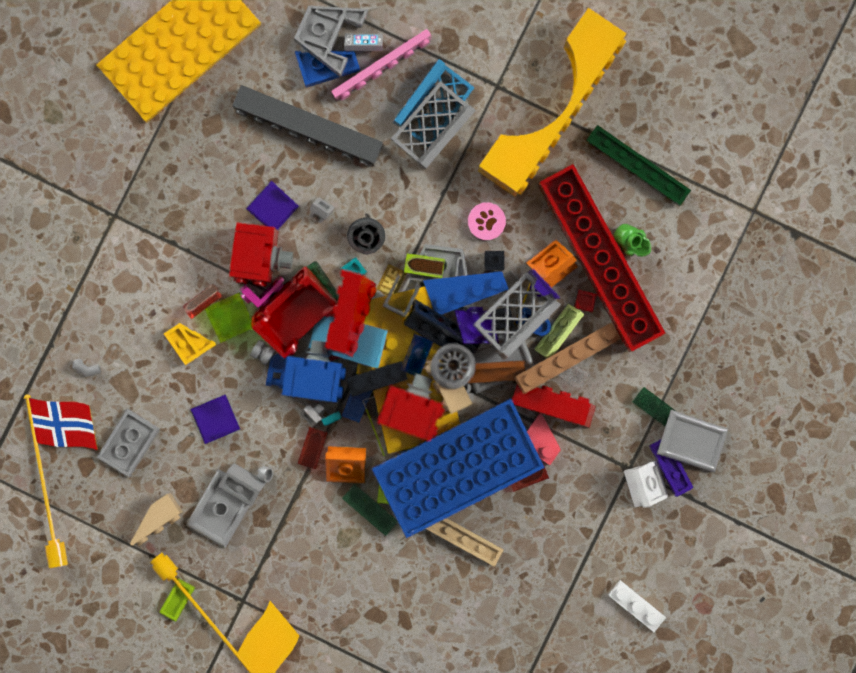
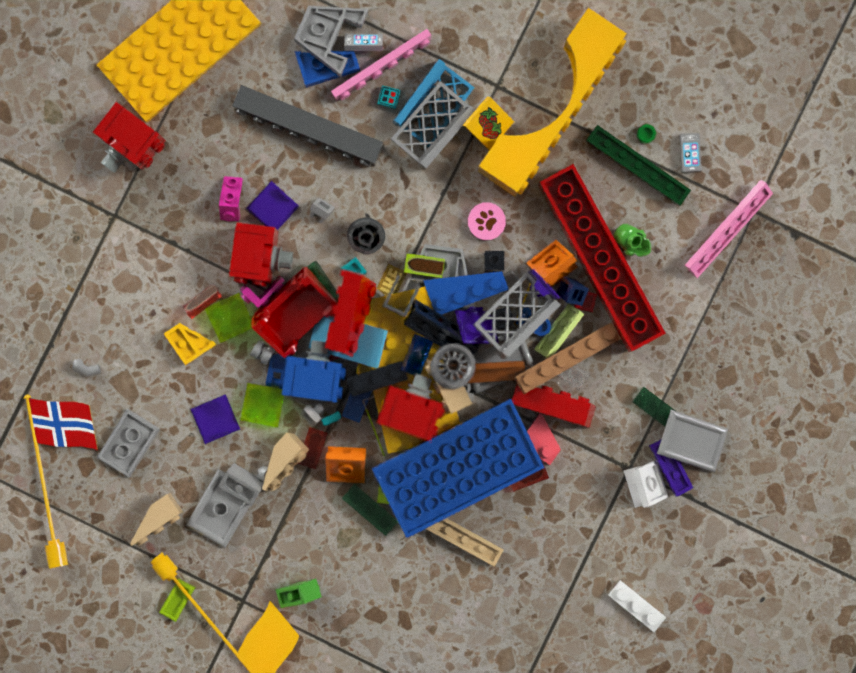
(127, 139): none -> red piece
(230, 198): none -> dark pink bracket
(262, 405): none -> clear neon green plate
(284, 457): none -> tan slope
(298, 593): none -> bright green slope
(388, 97): none -> teal tile
(488, 122): none -> yellow tile
(572, 291): none -> dark blue brick
(646, 133): none -> green tile
(690, 152): none -> tile
(729, 229): none -> bright pink plate

